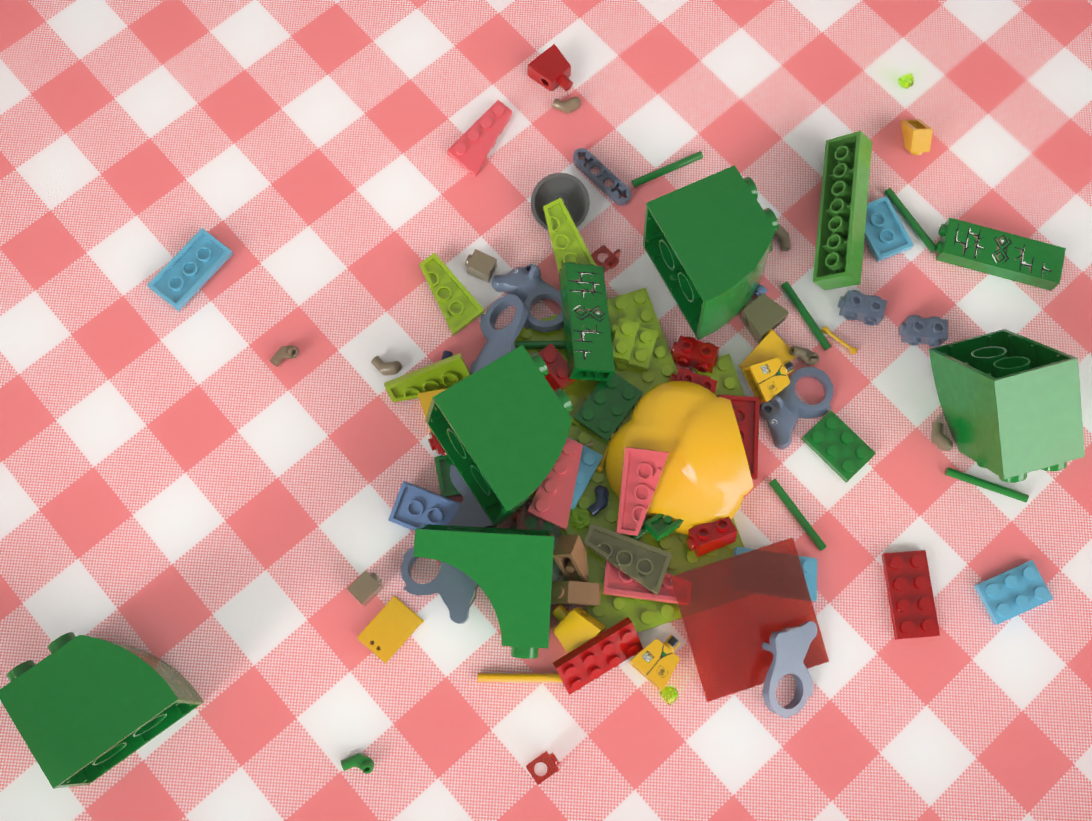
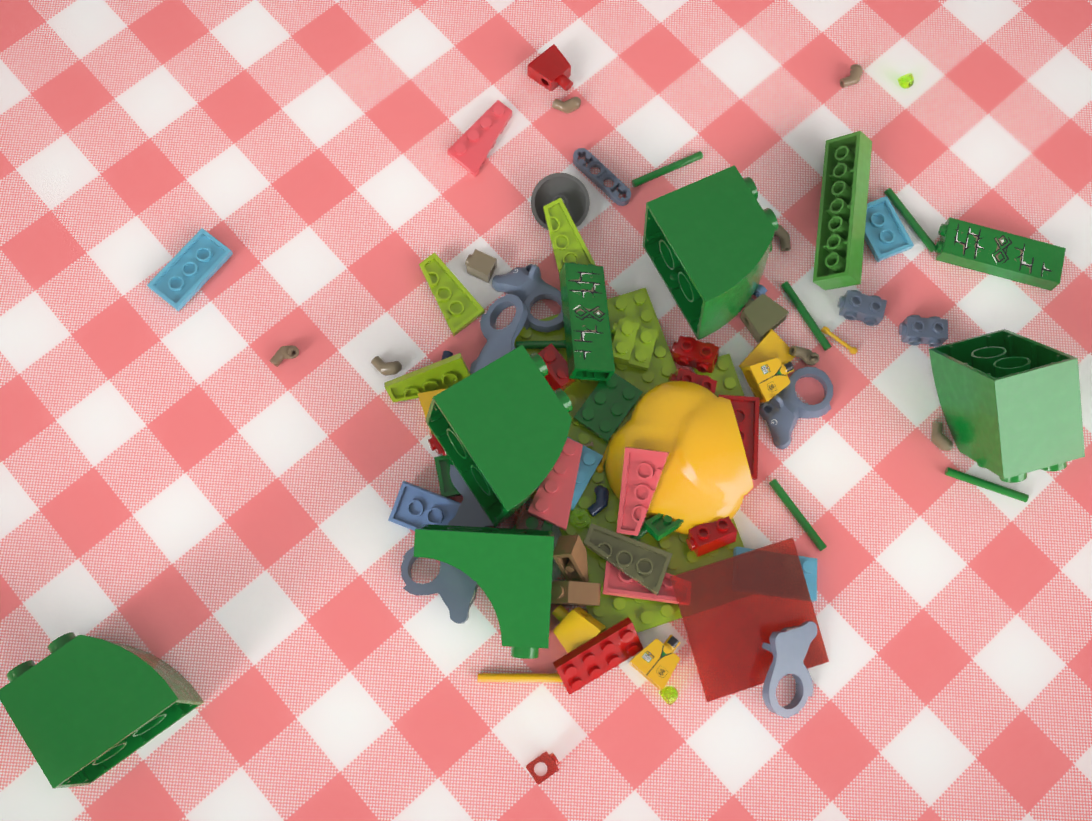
(360, 761): green arm -> none
(365, 587): dark tan brick -> none
(390, 629): yellow container -> none
(609, 262): clear red bracket -> none
(838, 446): green plate -> none
(855, 75): none -> dark tan arm
(910, 595): red plate -> none
(916, 136): yellow slope -> none
(1013, 592): medium azure plate -> none

